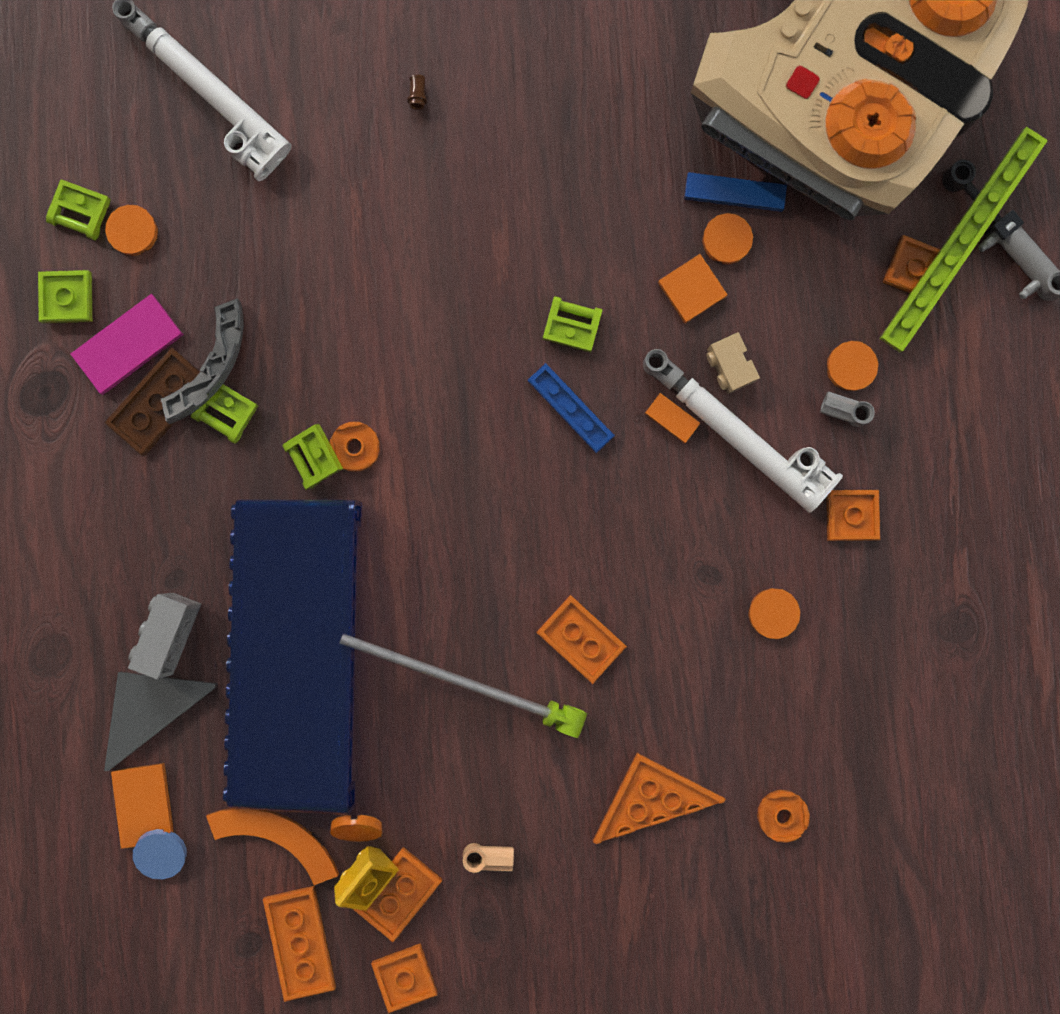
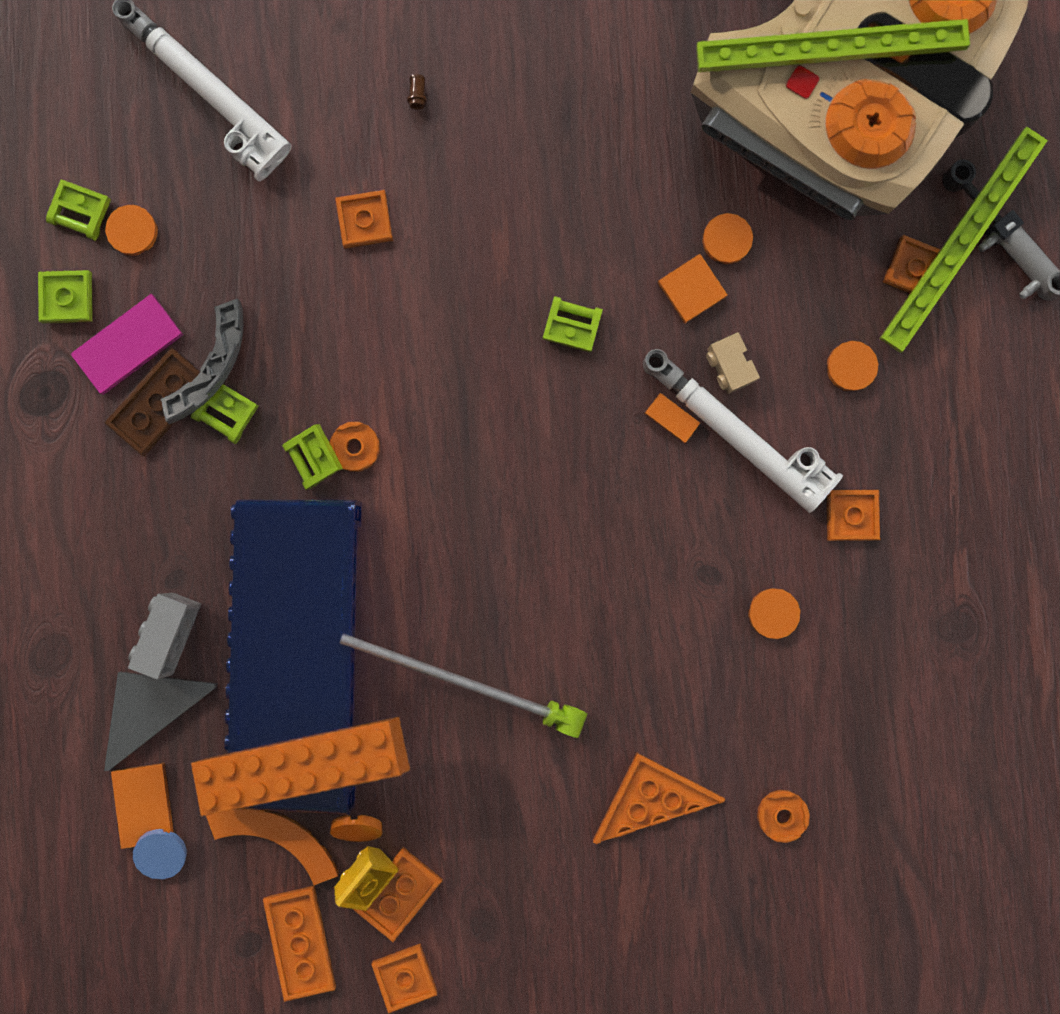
(301, 766): none -> orange brick
(364, 219): none -> orange tile
(492, 858): light nougat piece -> none
(570, 408): blue tile -> none
(581, 639): orange tile -> none
(735, 192): blue tile -> none
(833, 45): none -> lime plate
(844, 409): light grey piece -> none

